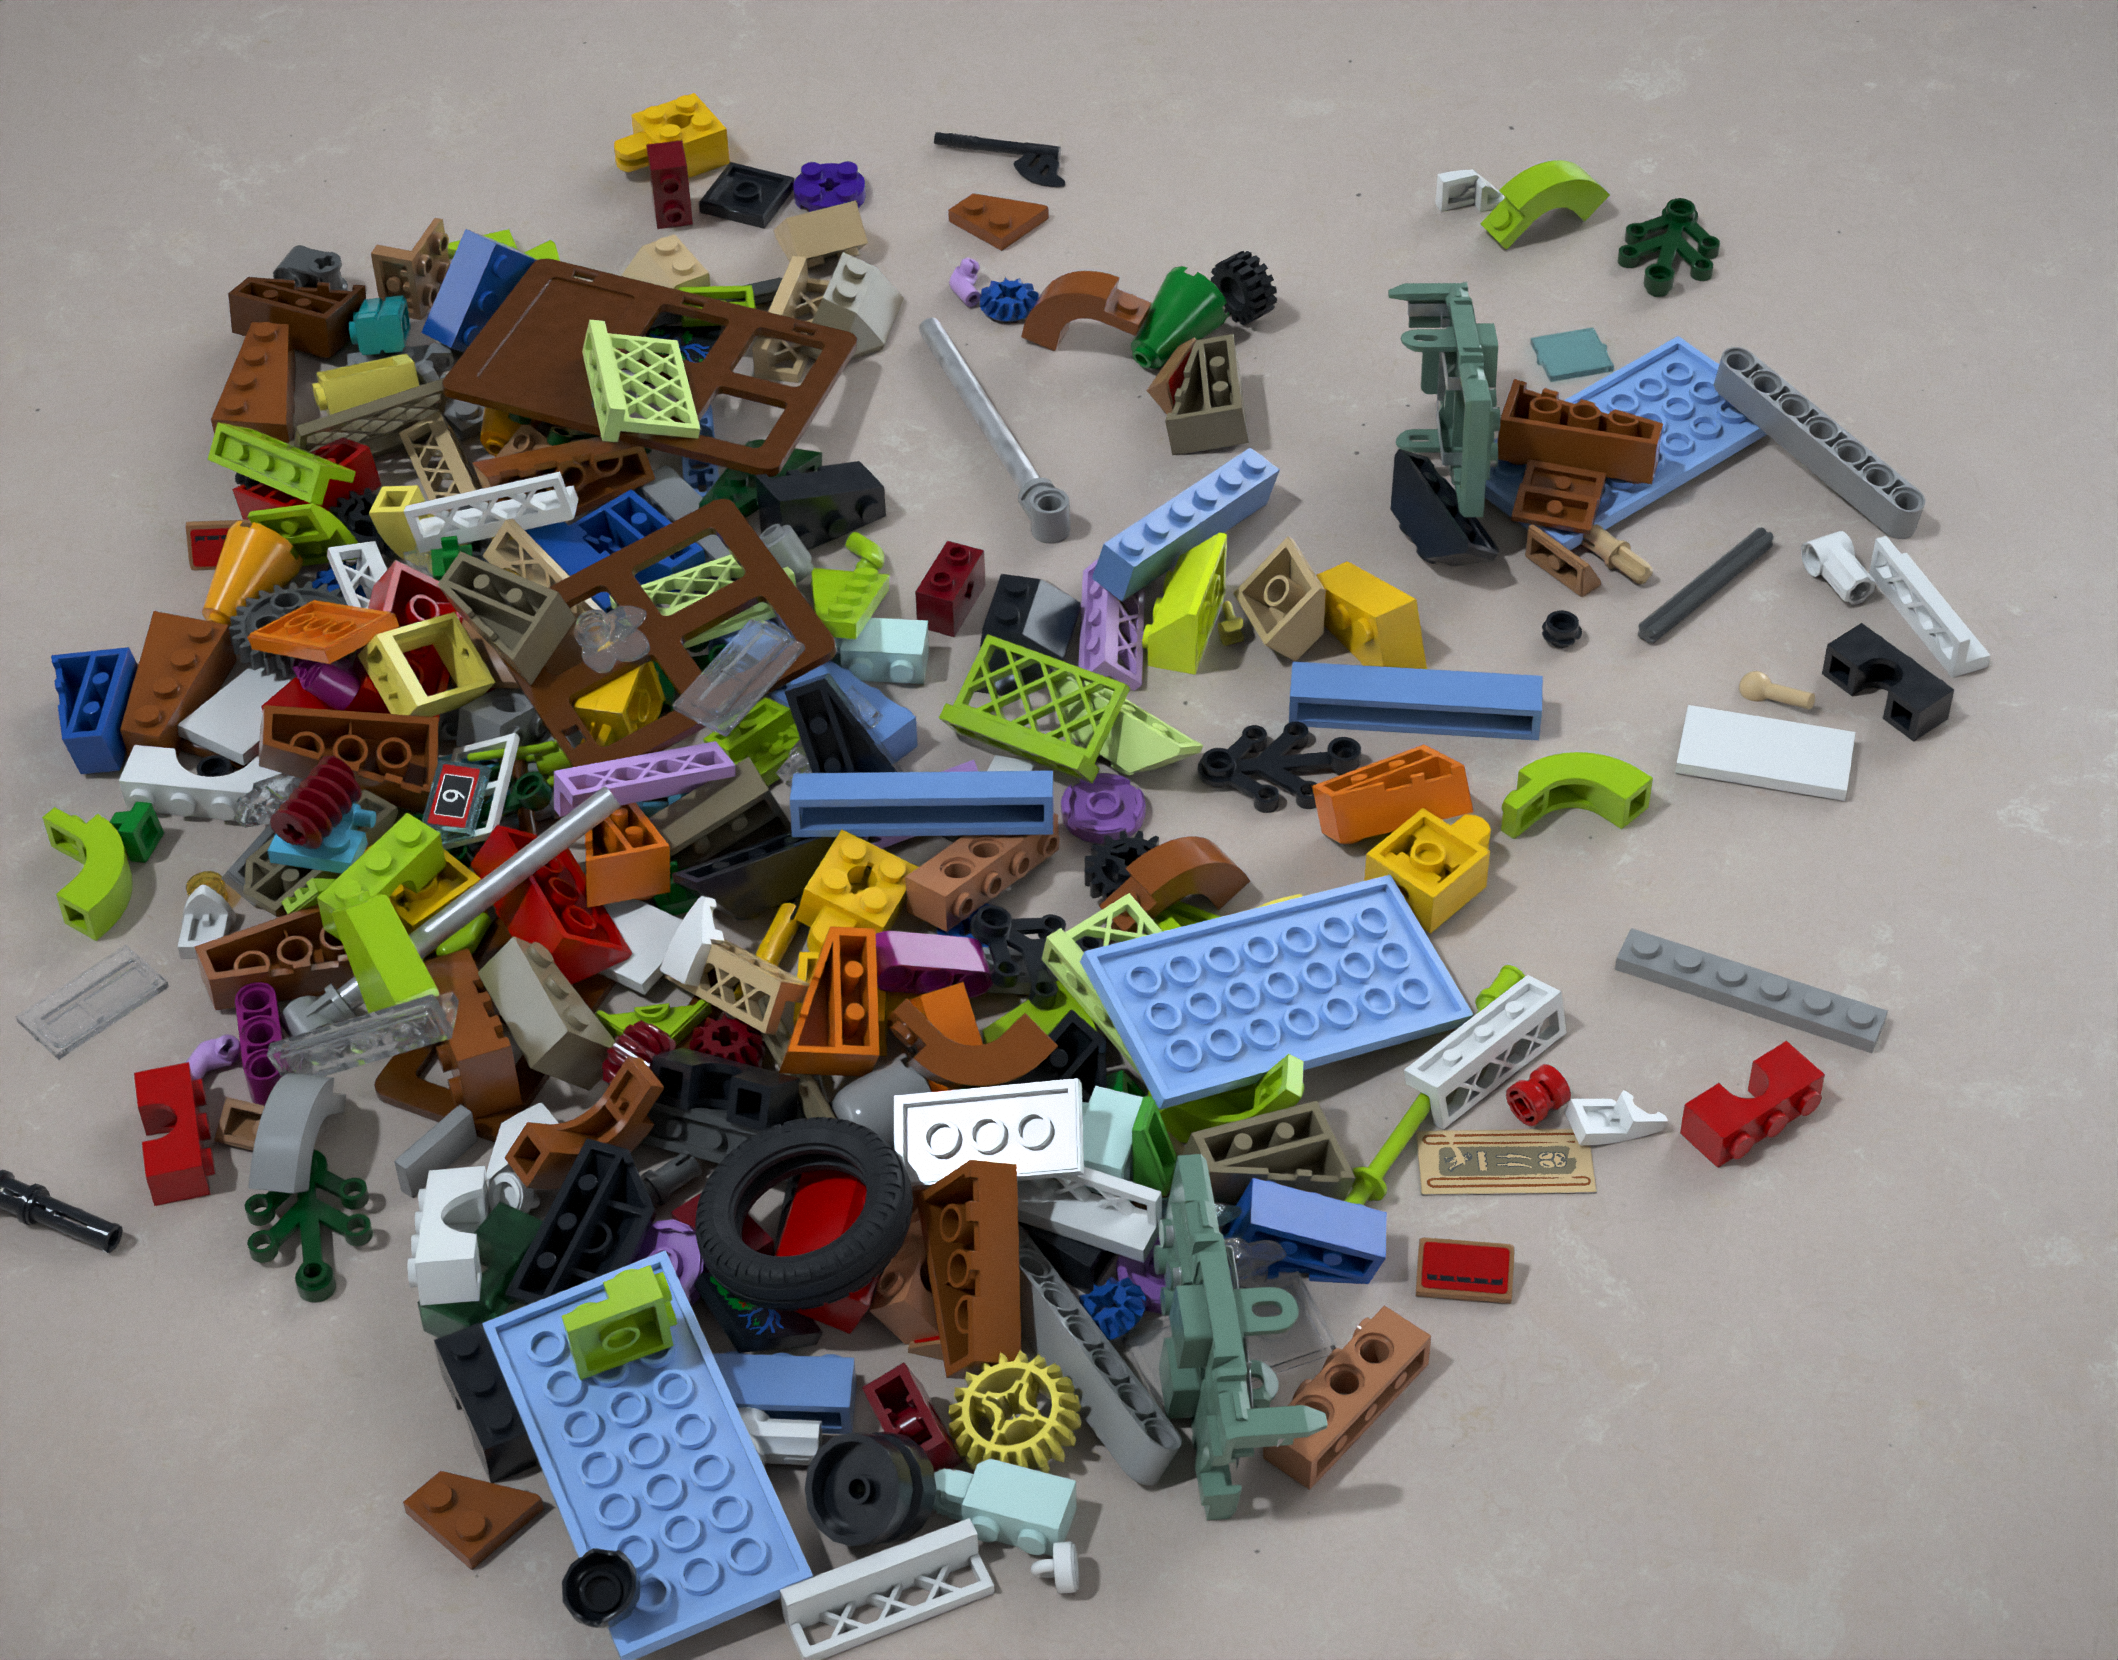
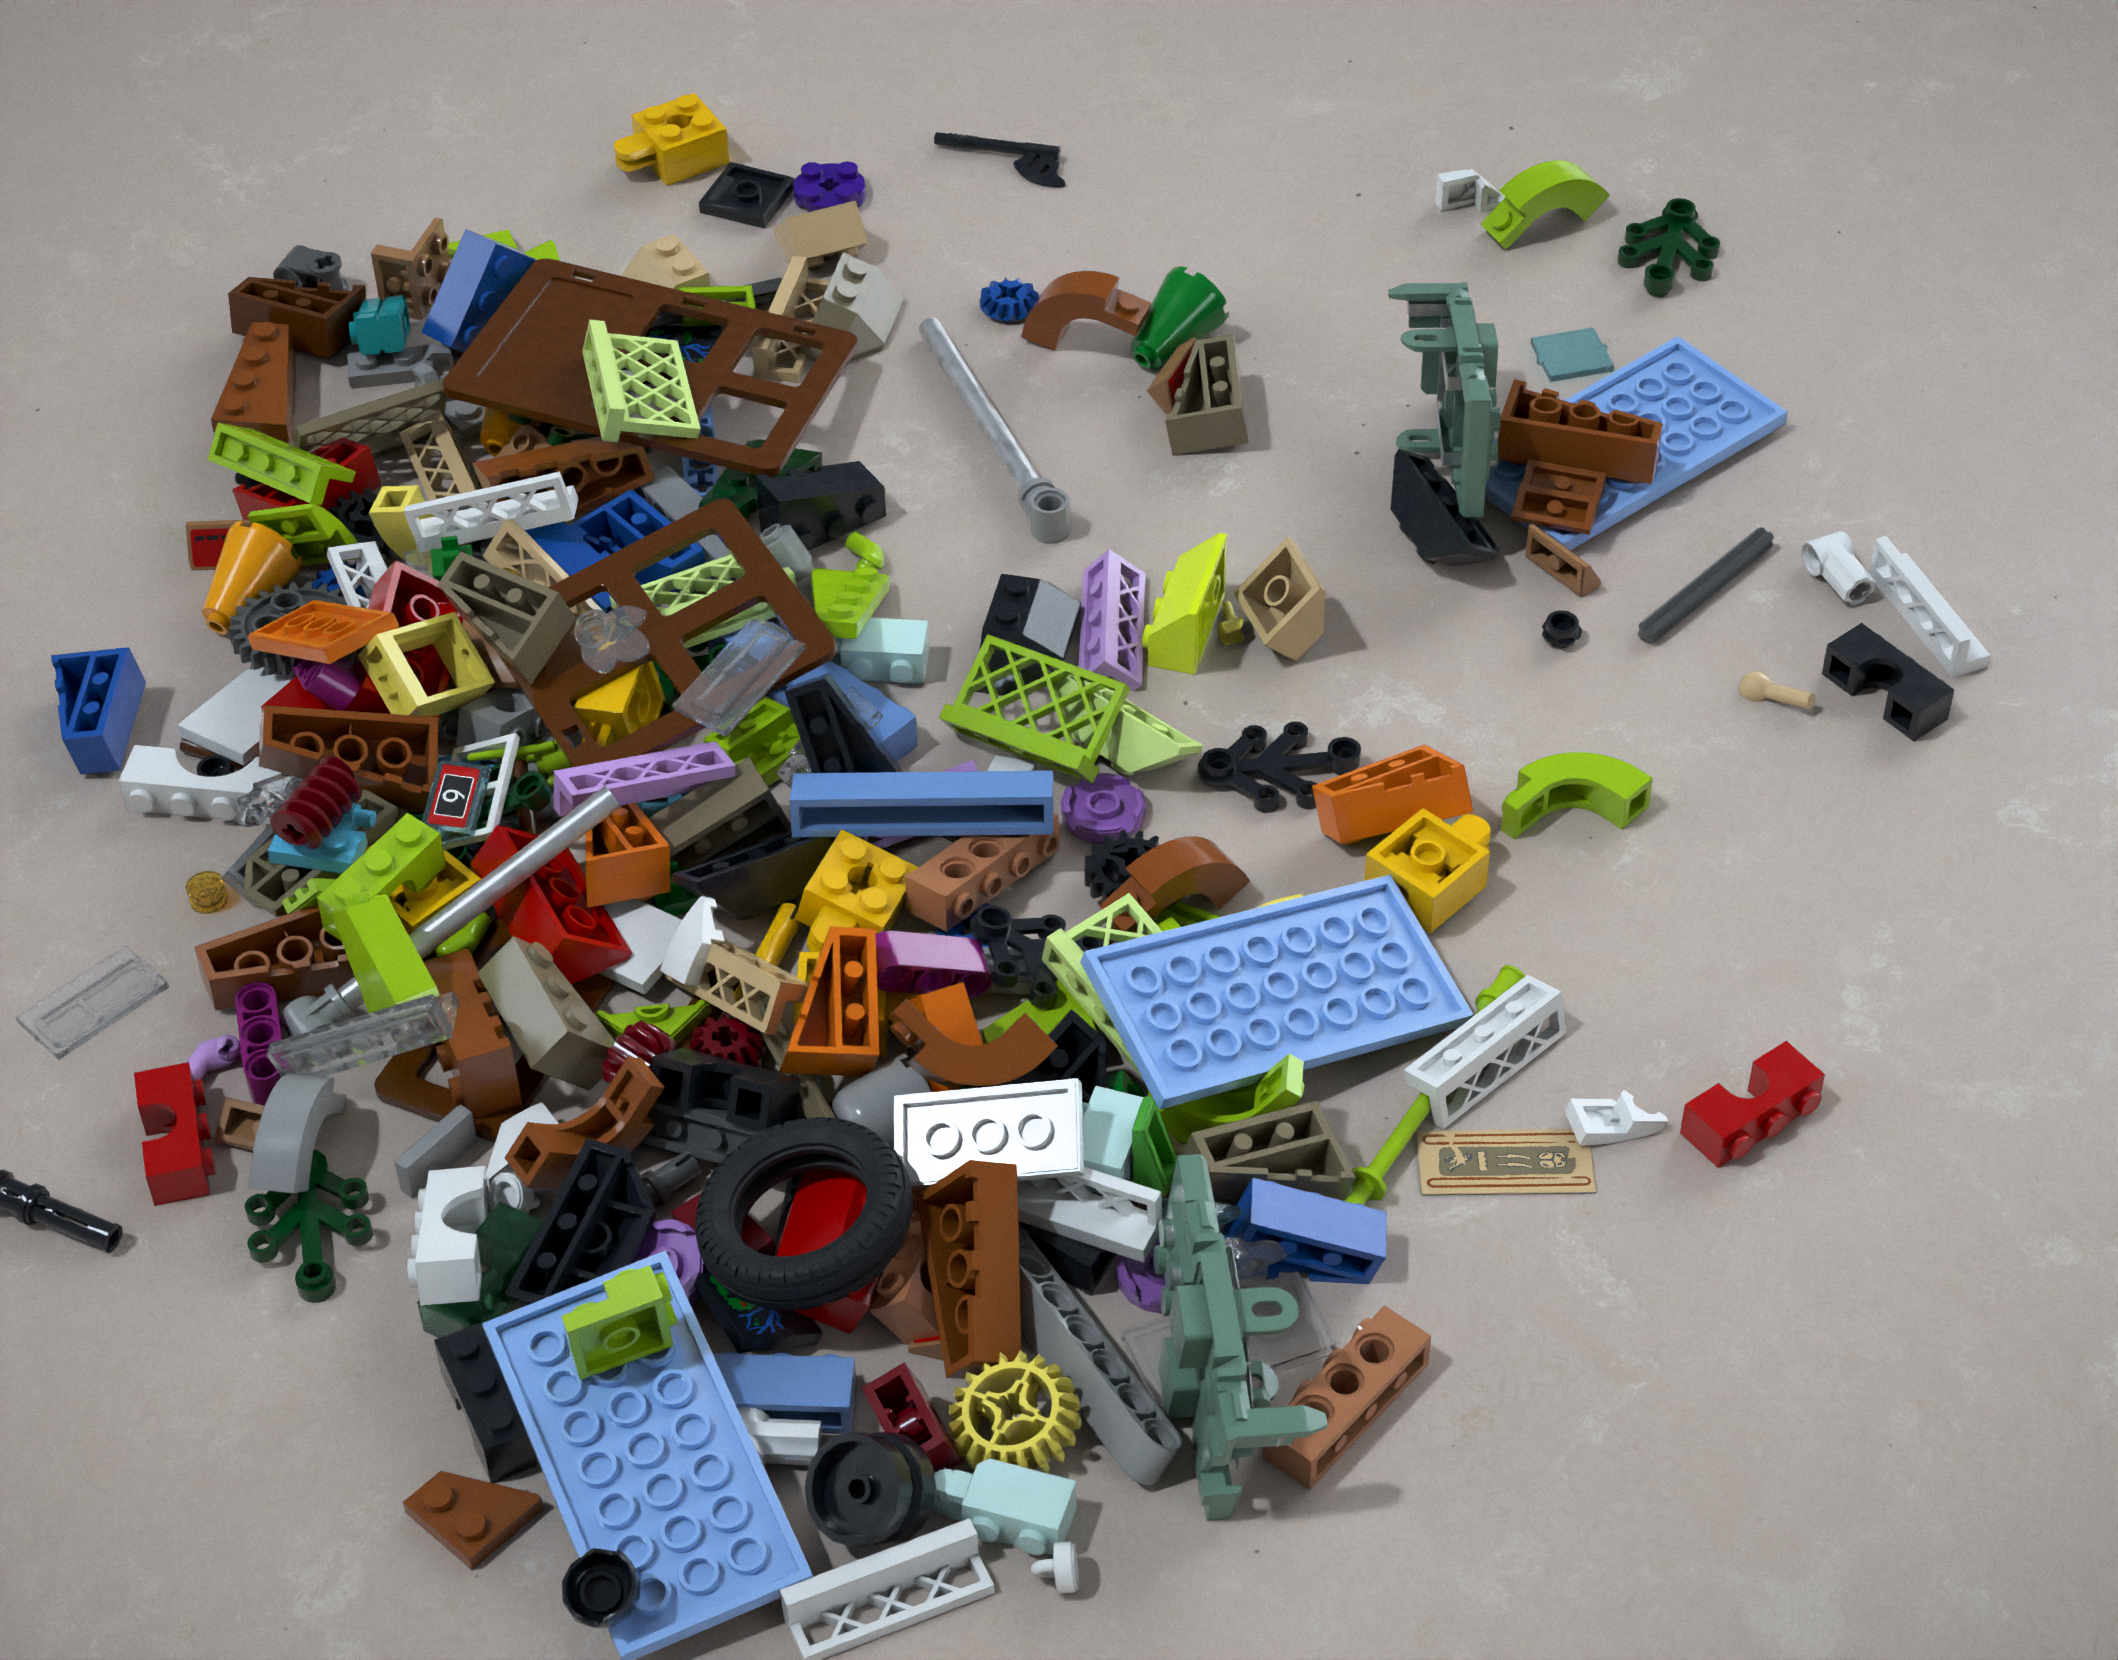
(105, 883): lime arch -> none
(138, 830): green tile -> none
(176, 674): dark orange wedge -> none
(204, 919): white tile -> none
(363, 382): light yellow window -> none
(669, 184): dark red brick -> none
(951, 588): dark red brick -> none
(963, 282): lavender arm -> none
(997, 219): dark orange wing -> none
(1129, 1302): blue gear -> none
(1185, 521): medium blue brick -> none
(1245, 287): black tyre -> none
(1372, 618): yellow wedge -> none
(1416, 700): medium blue brick -> none
(1465, 1270): red slope -> none
(1535, 1097): red wheel -> none
(1617, 554): tan axle -> none
(1751, 990): light grey plate -> none
(1766, 752): white tile -> none
(1819, 443): light grey beam -> none

